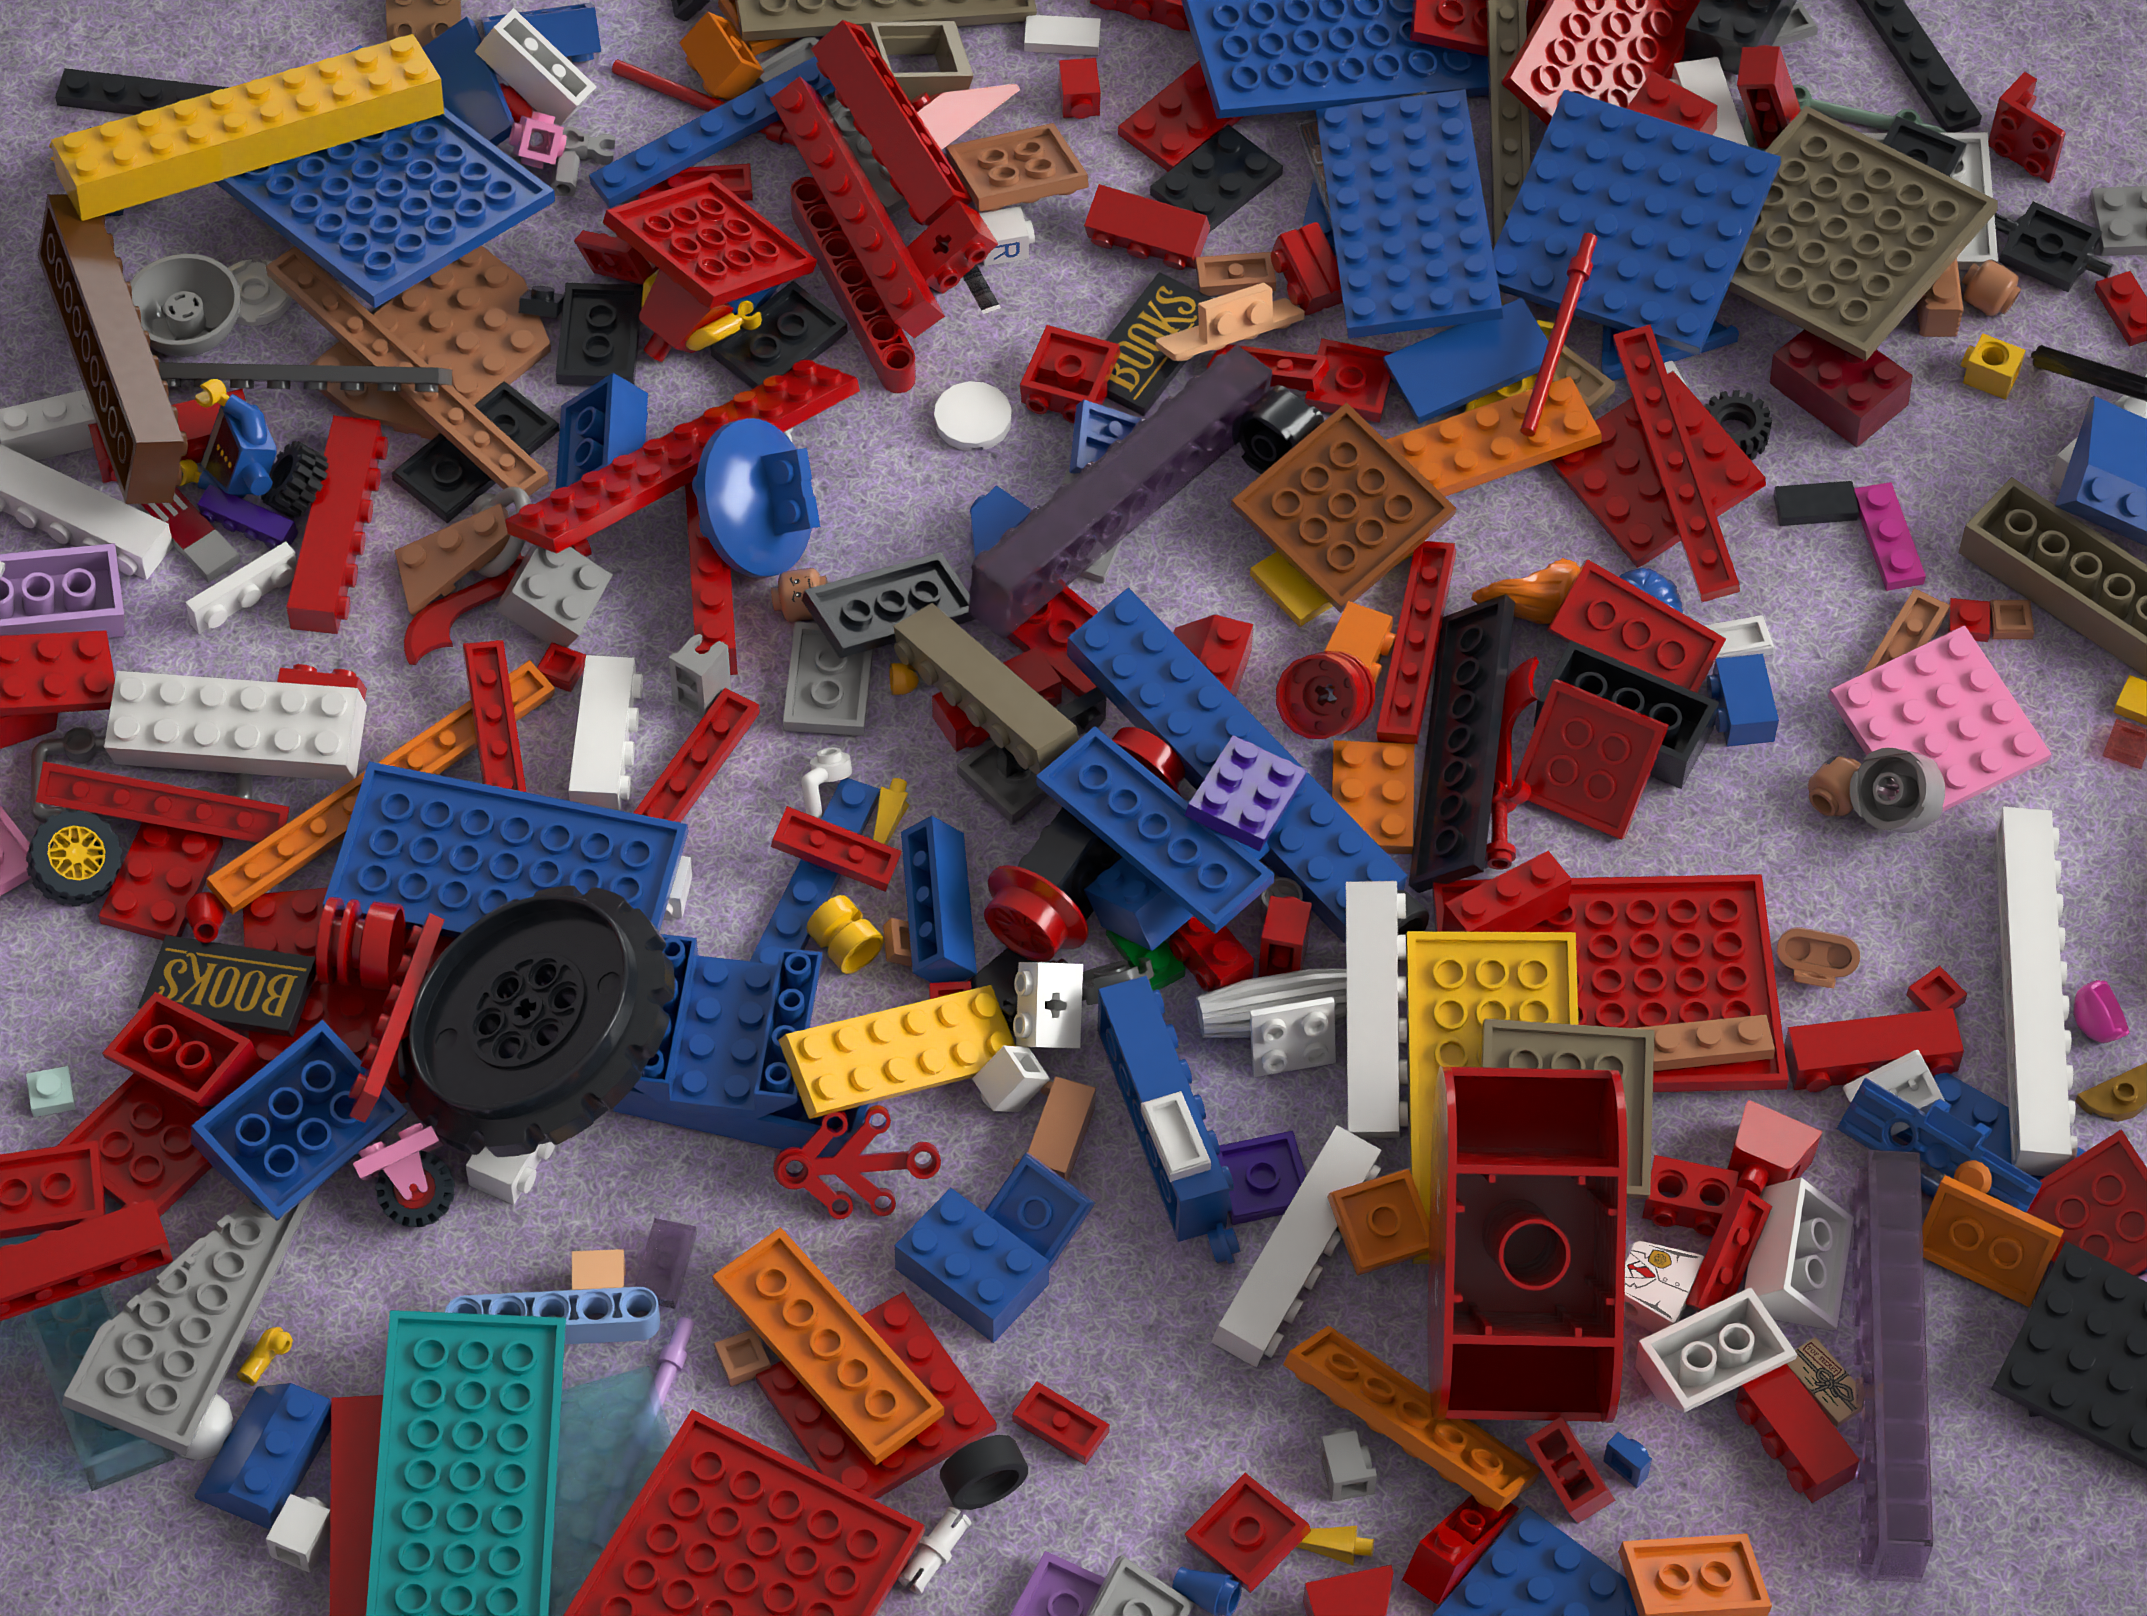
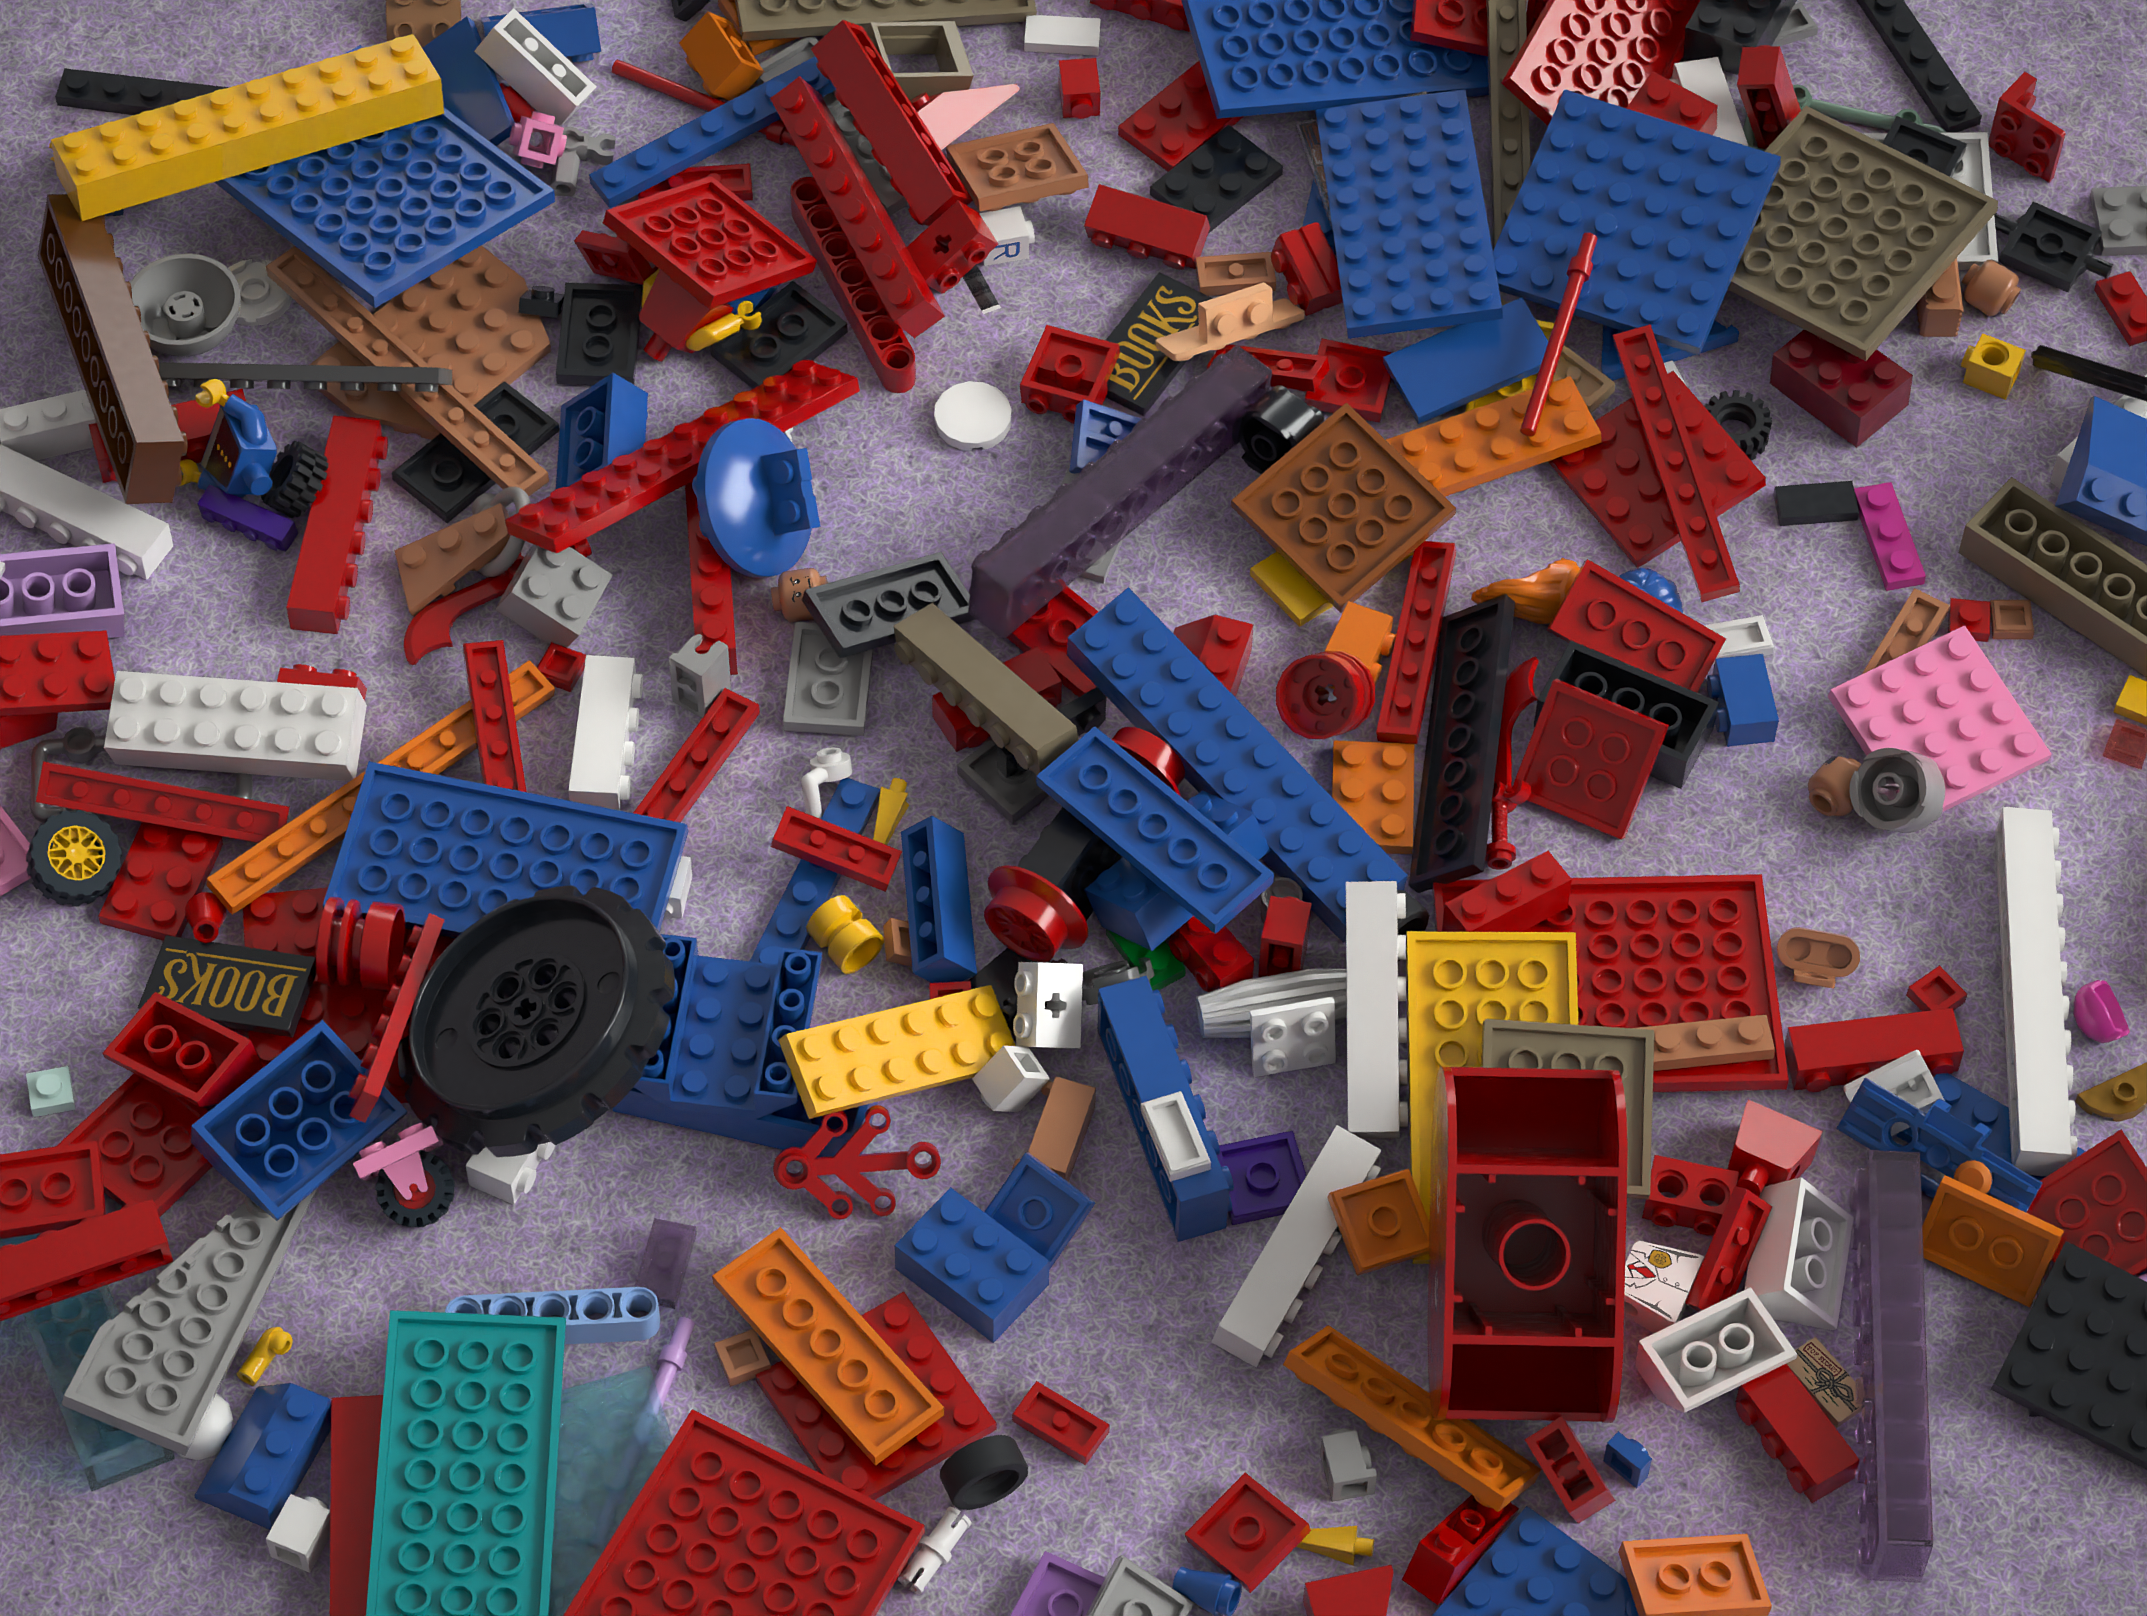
(194, 536): tile -> none
(242, 588): white plate -> none
(598, 1269): light nougat panel -> none
(903, 678): light orange hinge -> none
(993, 516): blue slope -> none
(1223, 1243): blue plate -> none
(1246, 793): plate -> none

